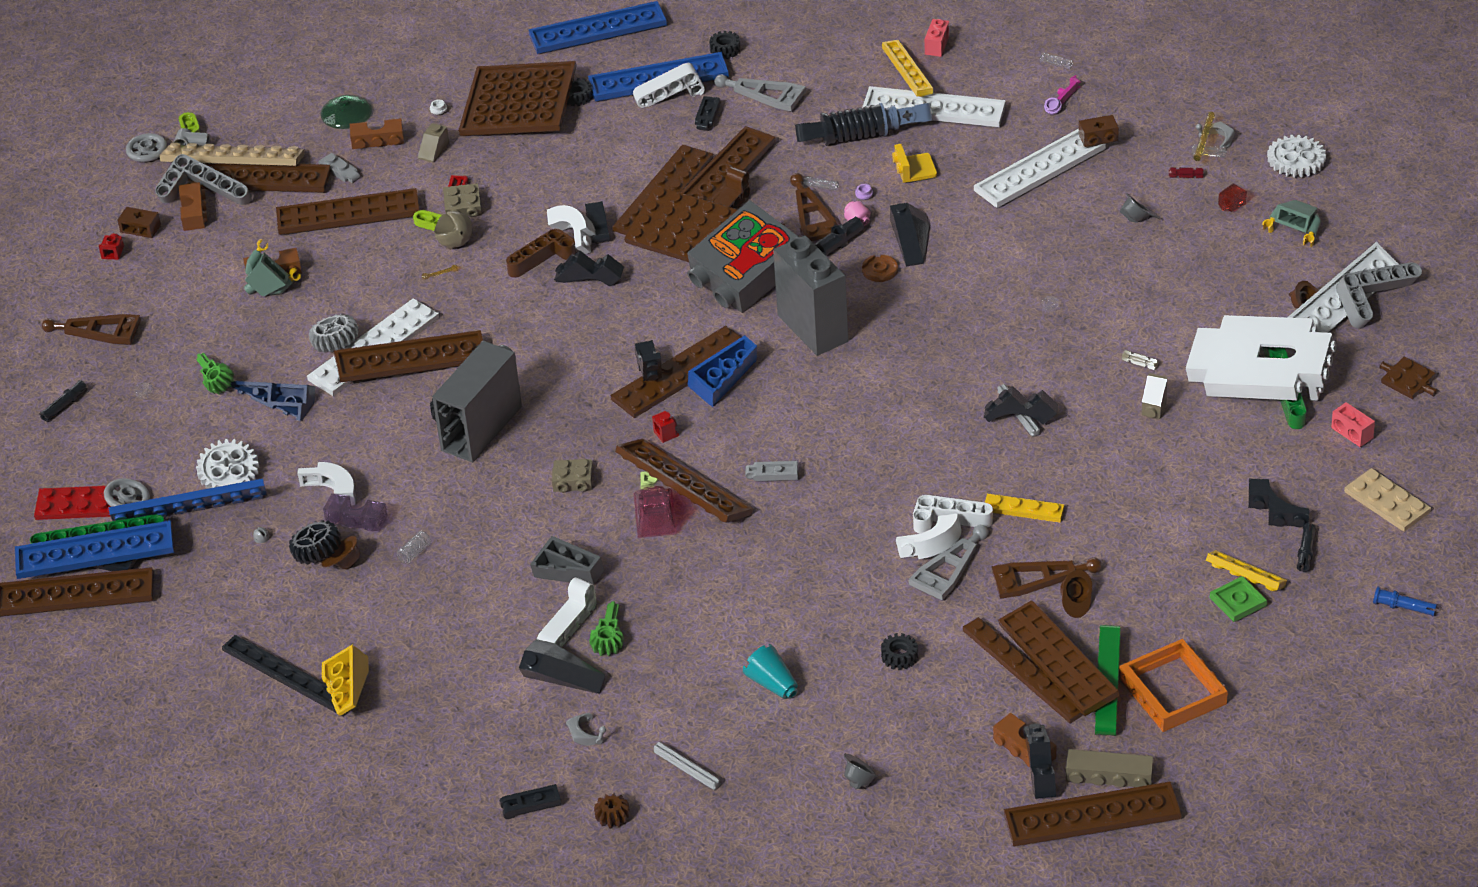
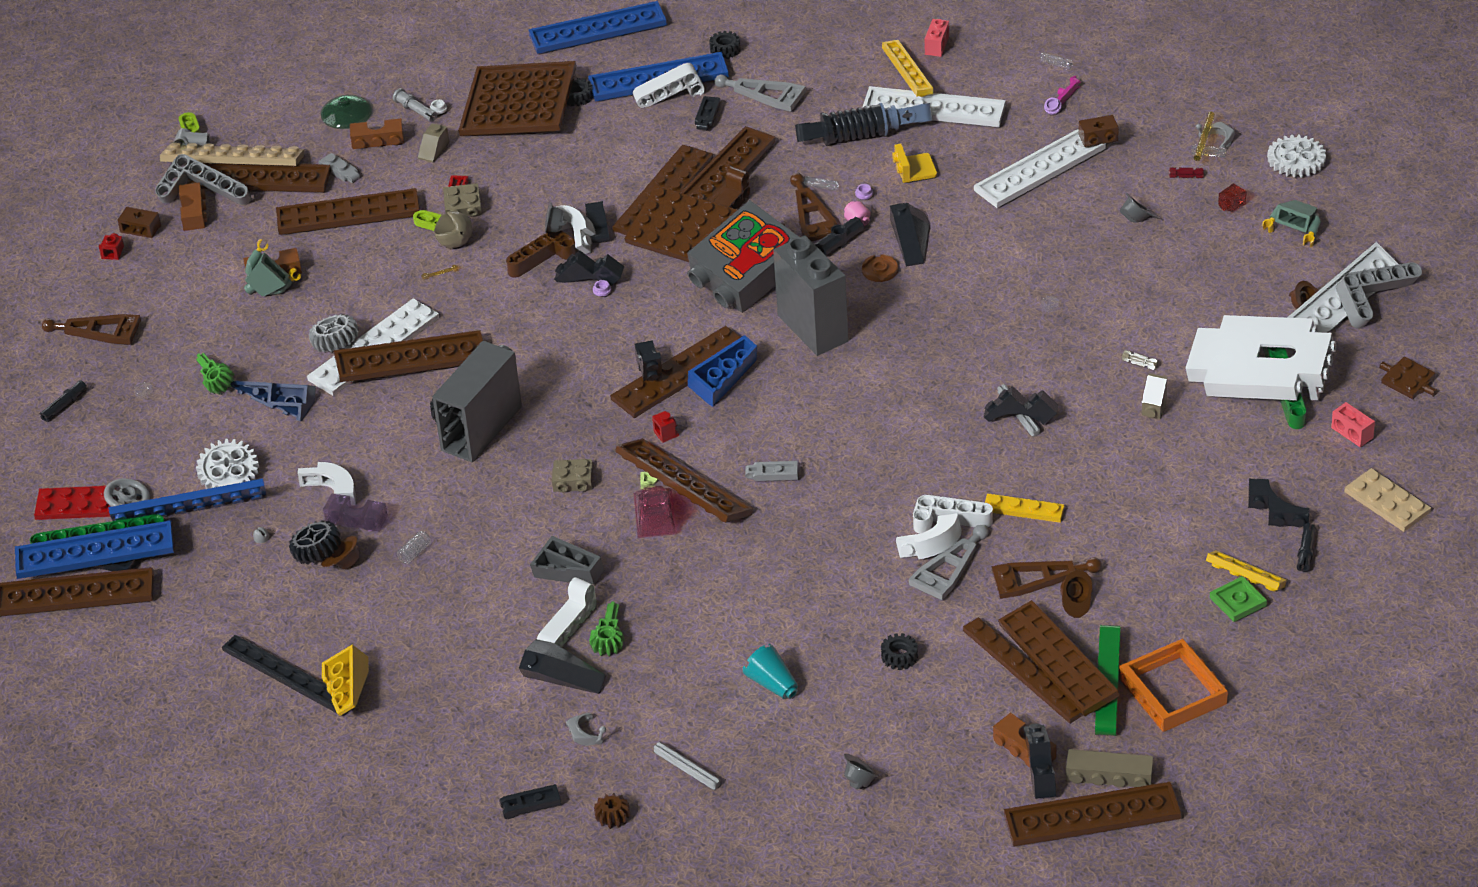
(146, 147): light grey plate -> none
(409, 102): none -> light grey pin
(554, 219): none -> dark grey piece
(601, 288): none -> lavender plate
(1394, 599): blue pin -> none

